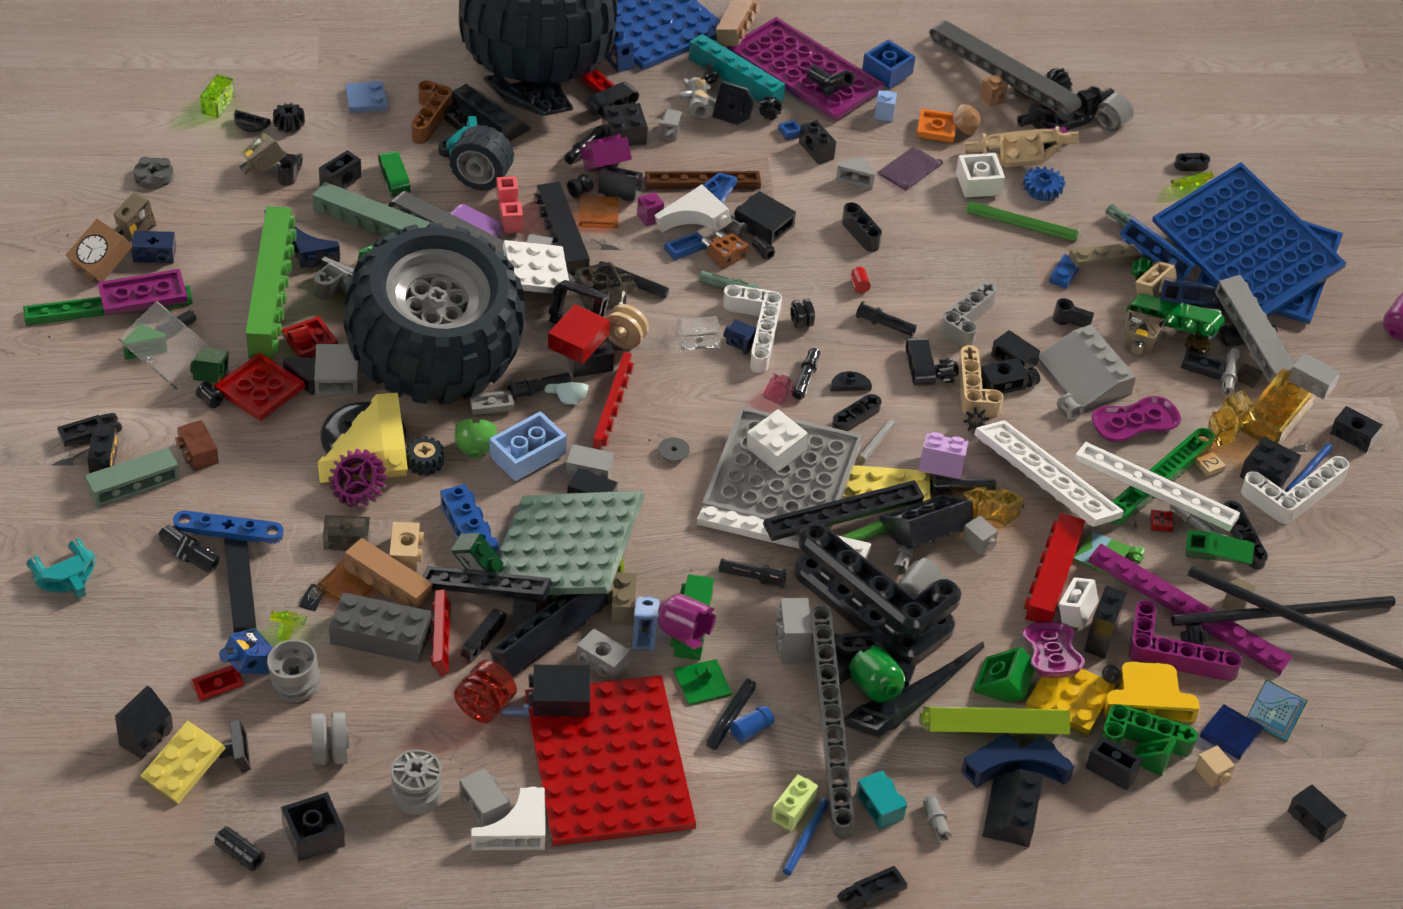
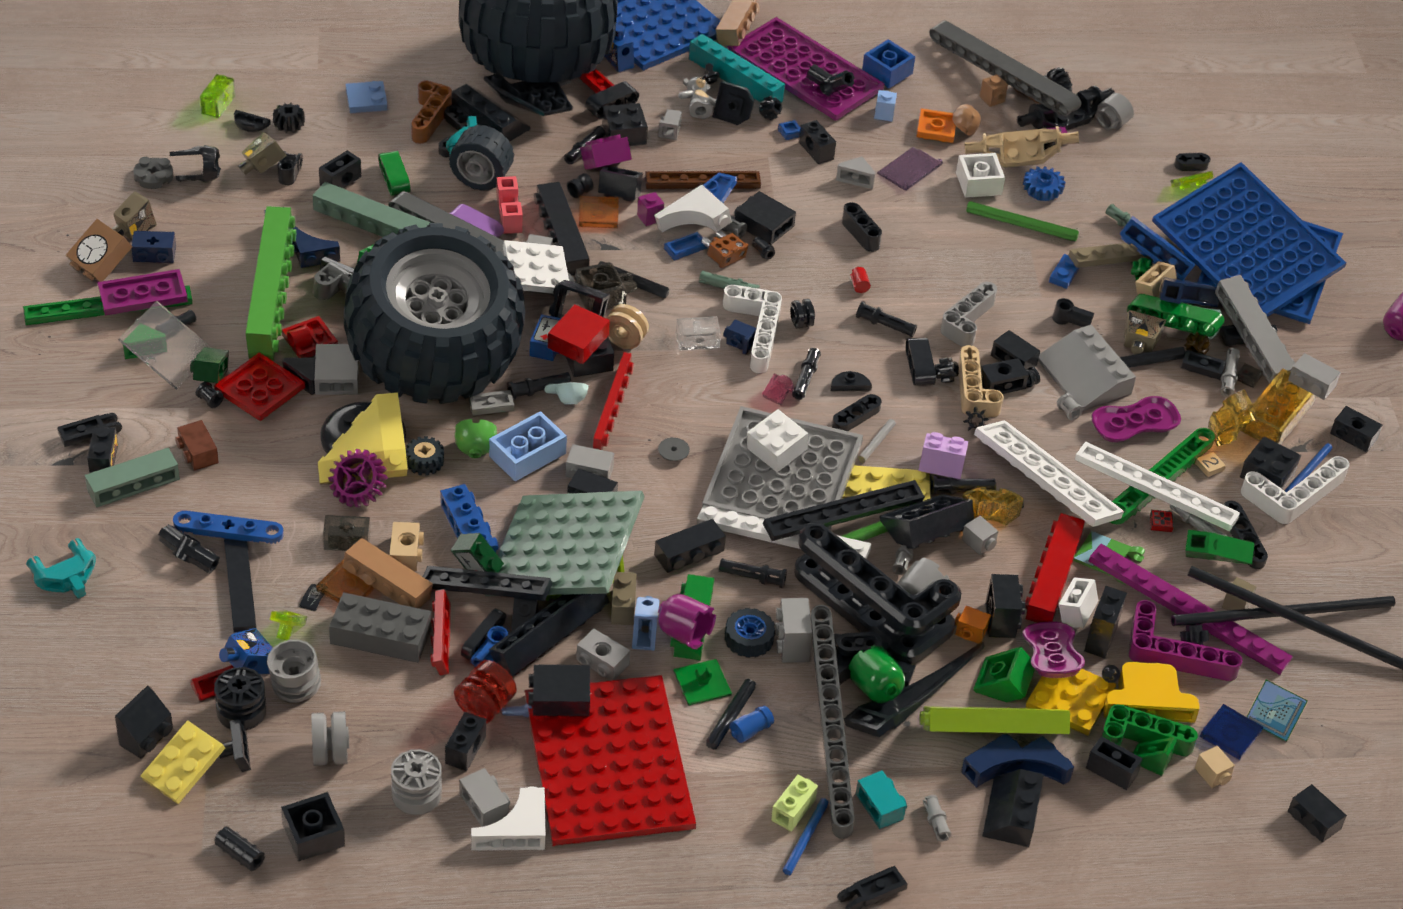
(210, 163): none -> black piece
(240, 696): none -> black wheel
(465, 741): none -> black brick
(495, 634): none -> blue piece
(539, 339): none -> brick
(689, 545): none -> black brick
(753, 622): none -> black wheel
(972, 624): none -> orange brick
(1004, 605): none -> black brick
(1154, 357): none -> black axle

